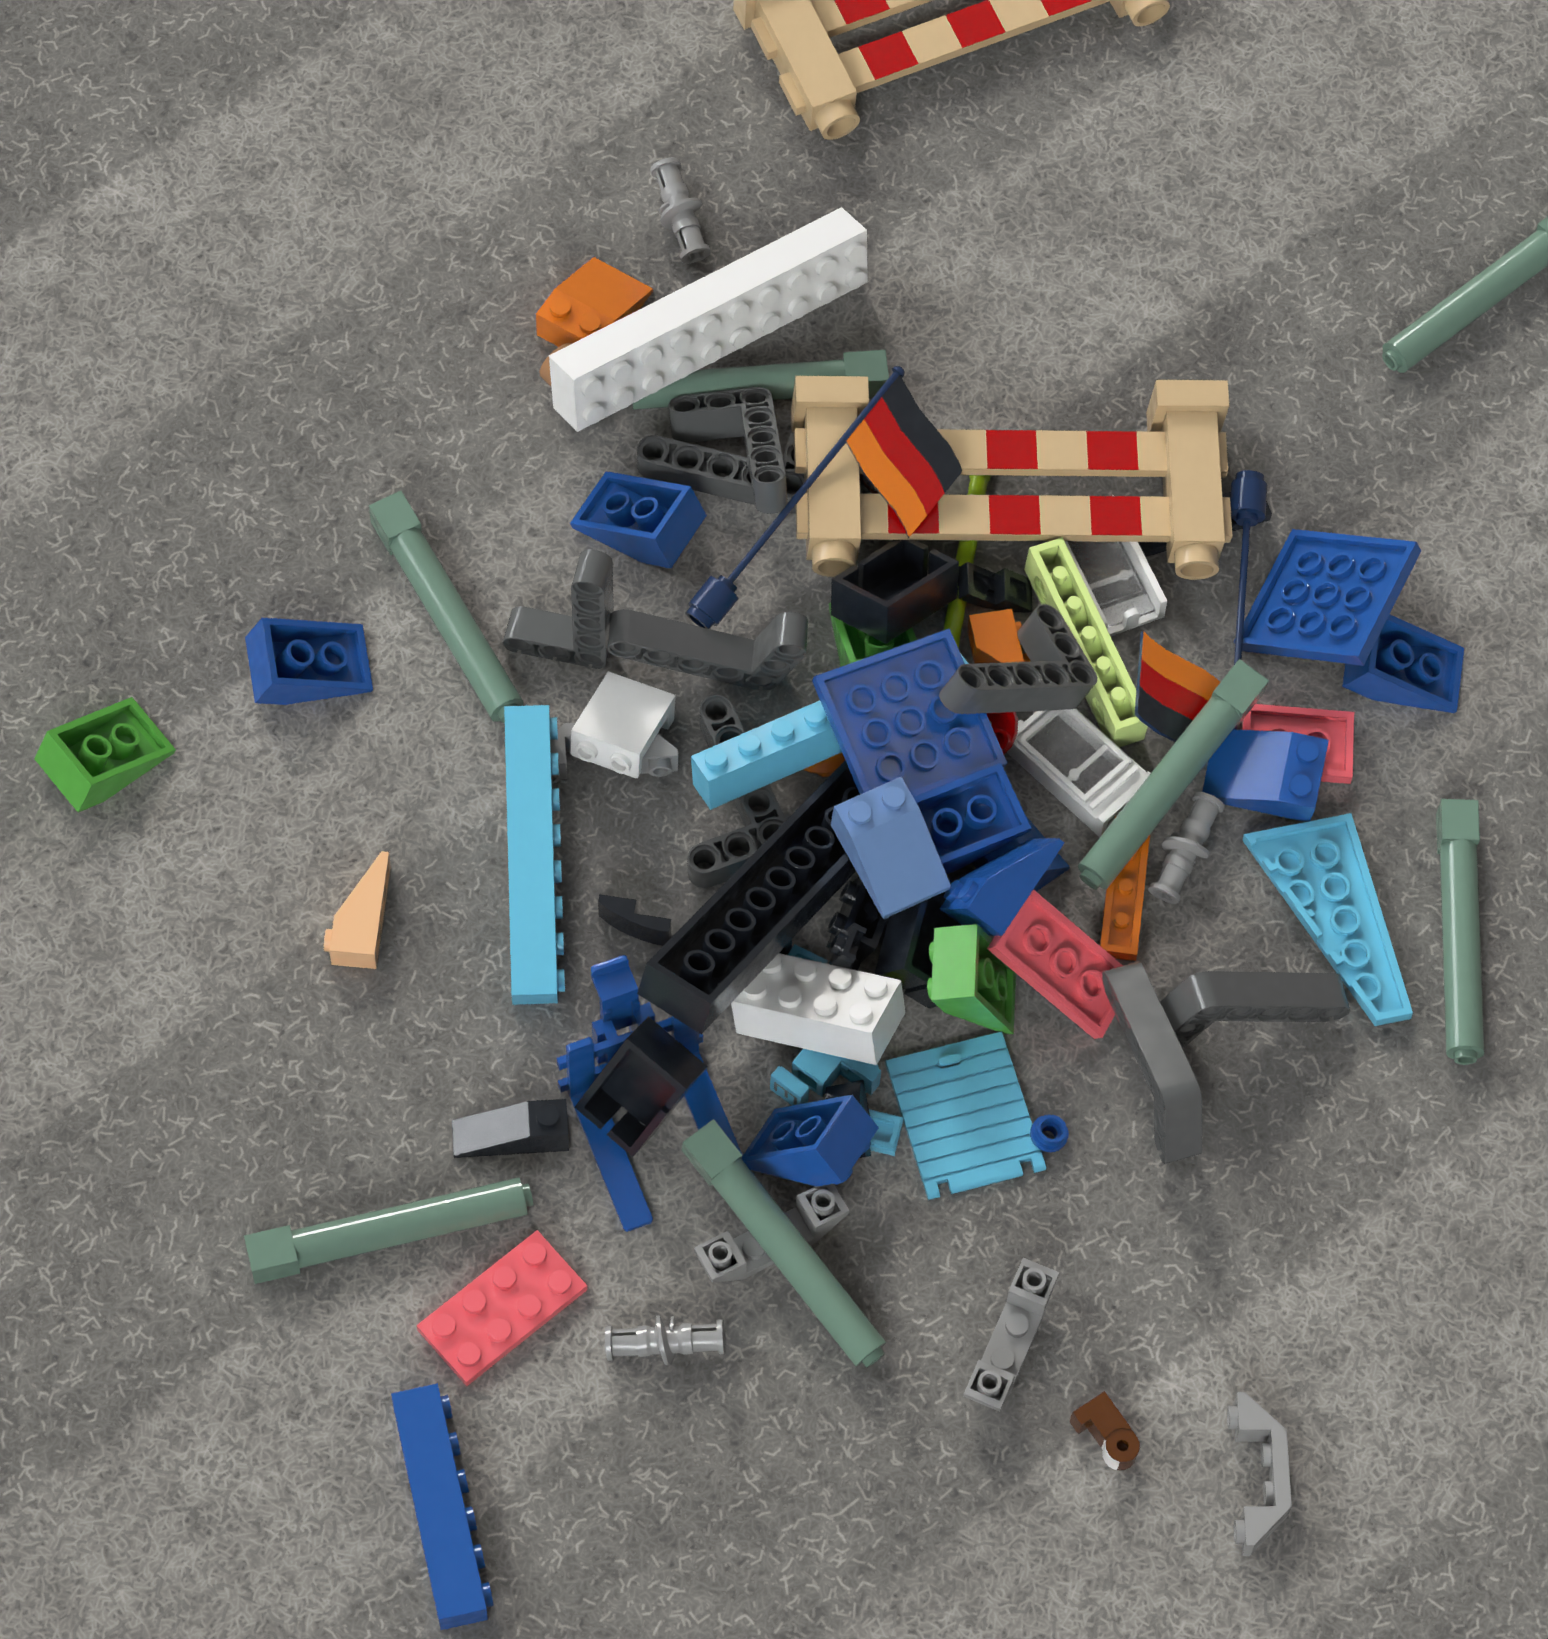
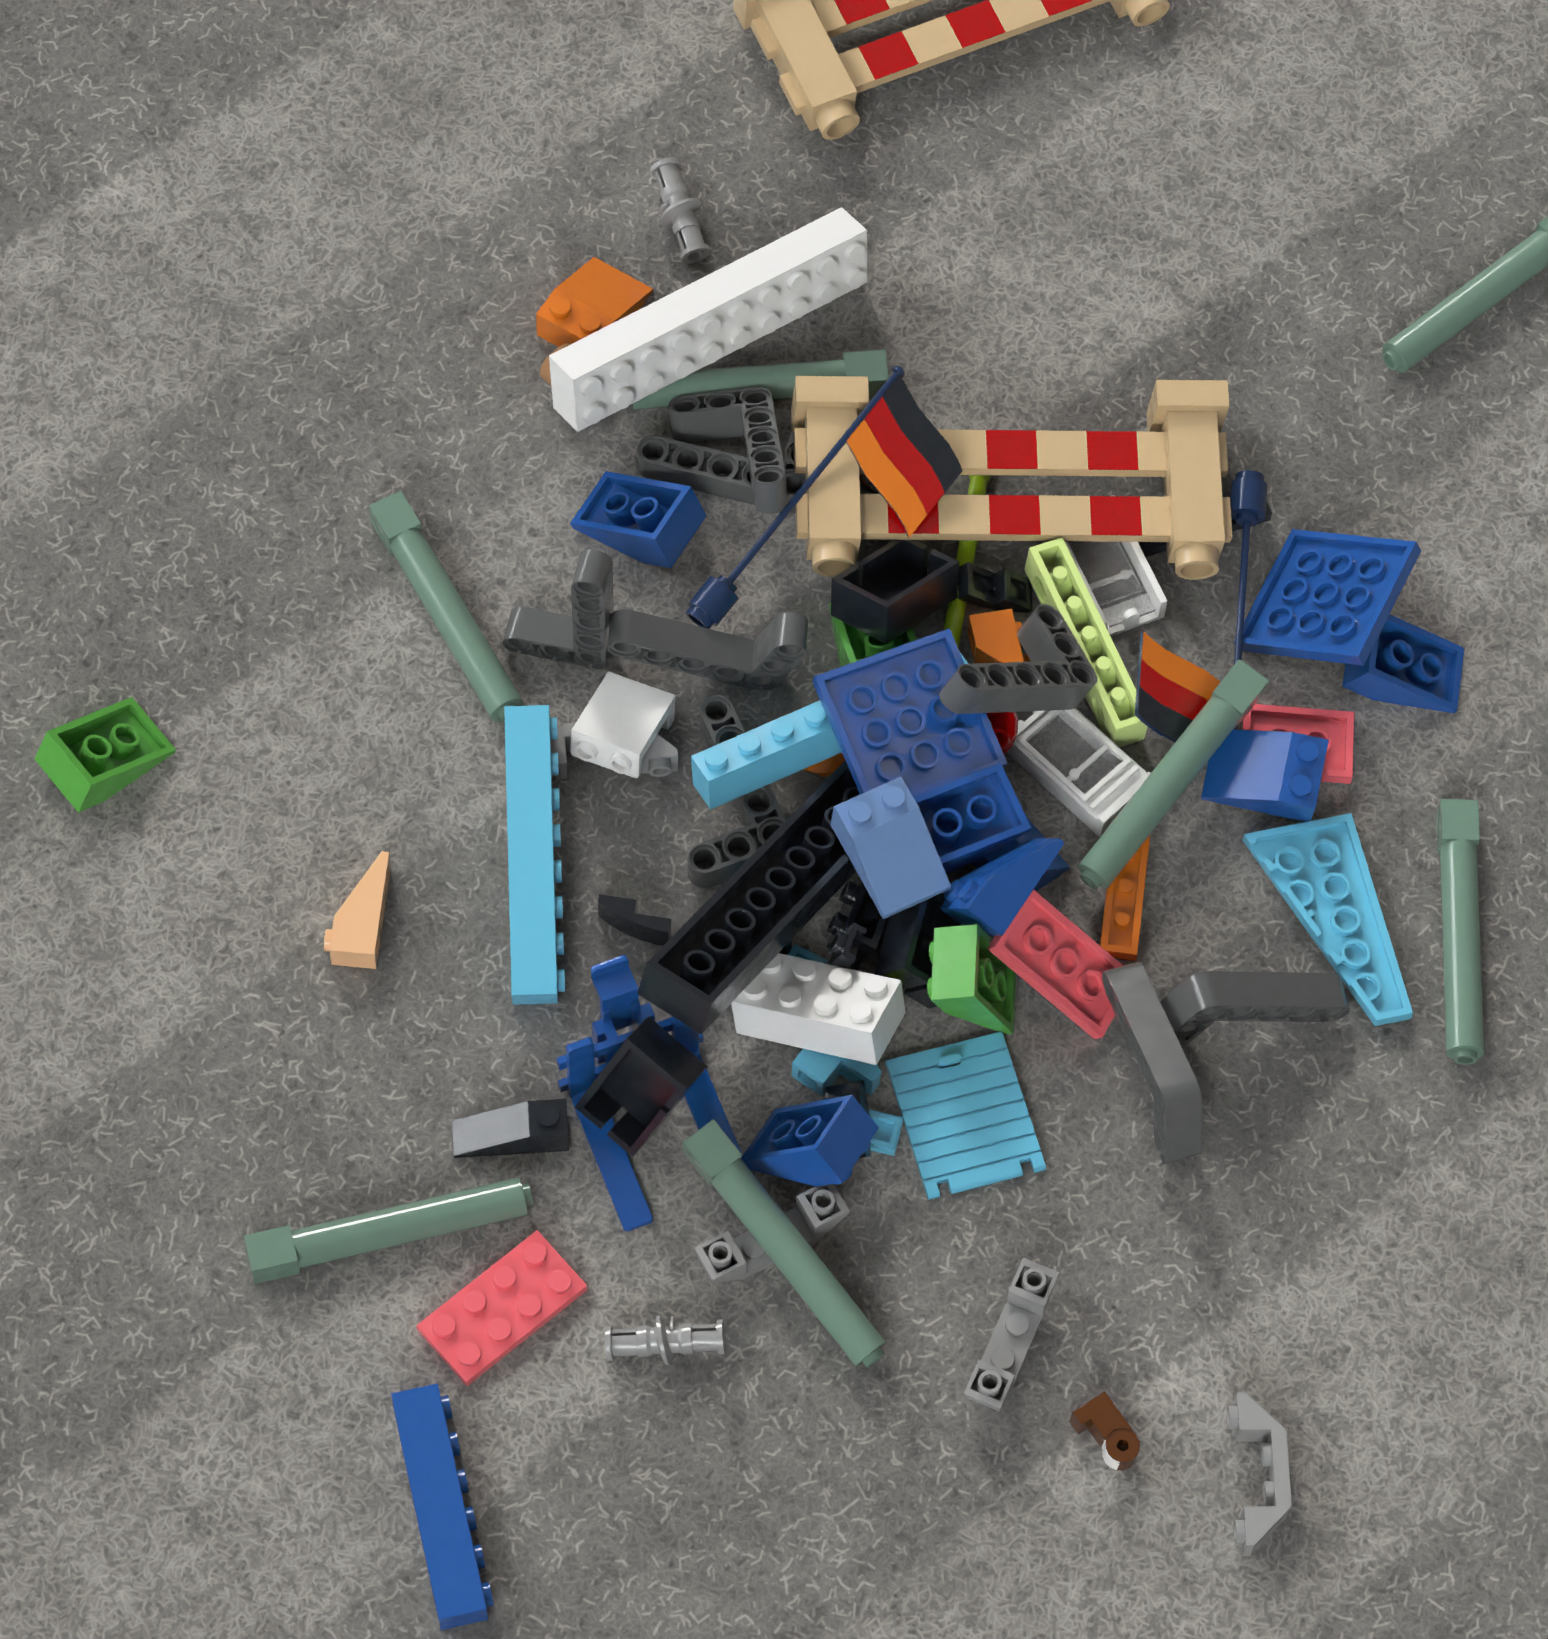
(306, 660): blue slope -> none
(789, 1086): medium azure tile -> none
(1053, 1124): blue plate -> none
(1185, 846): light grey piece -> none

